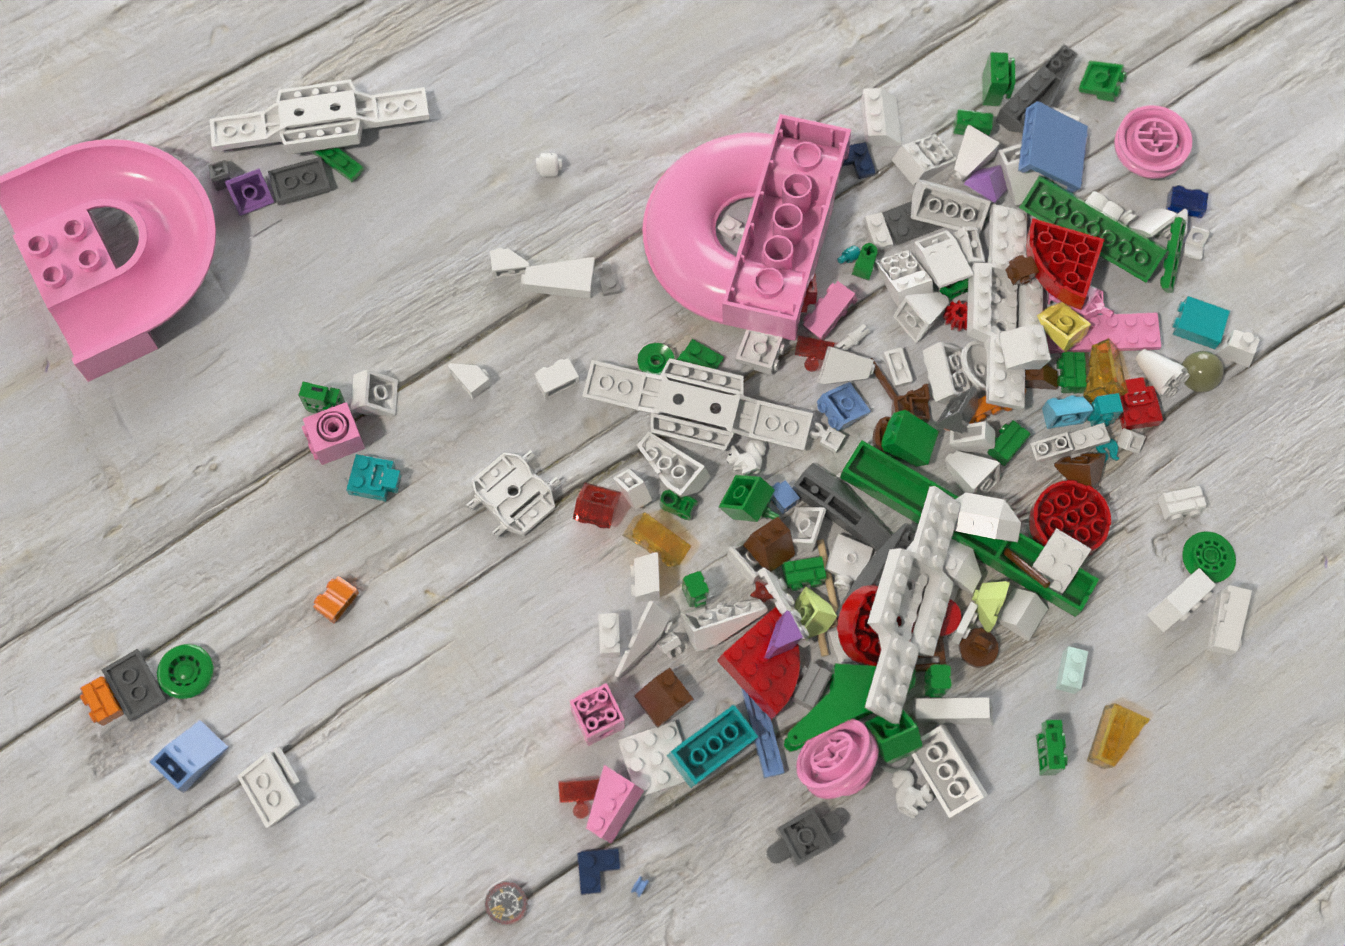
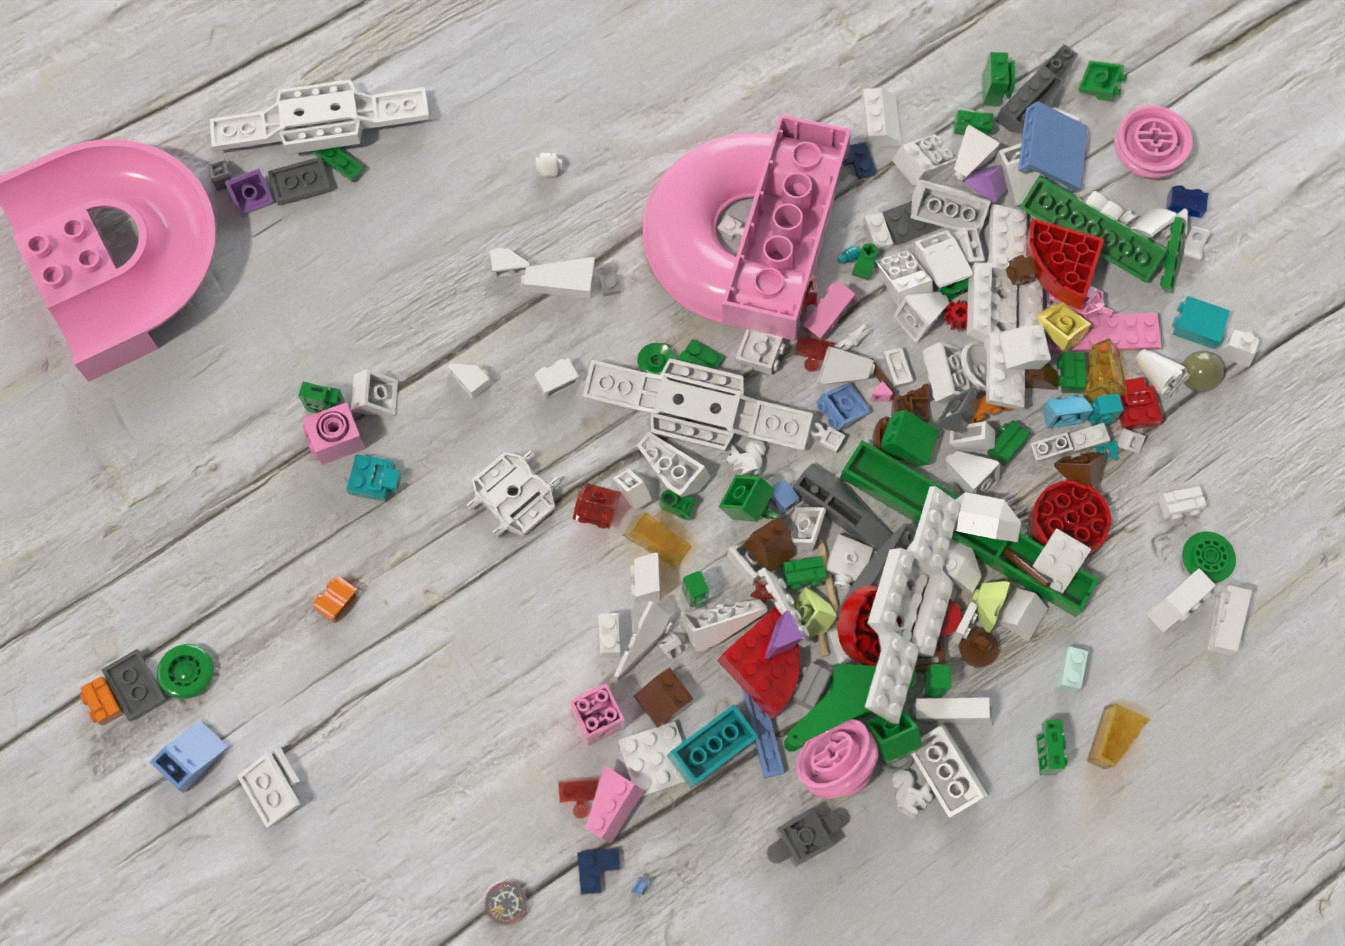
(881, 393): none -> bright pink slope

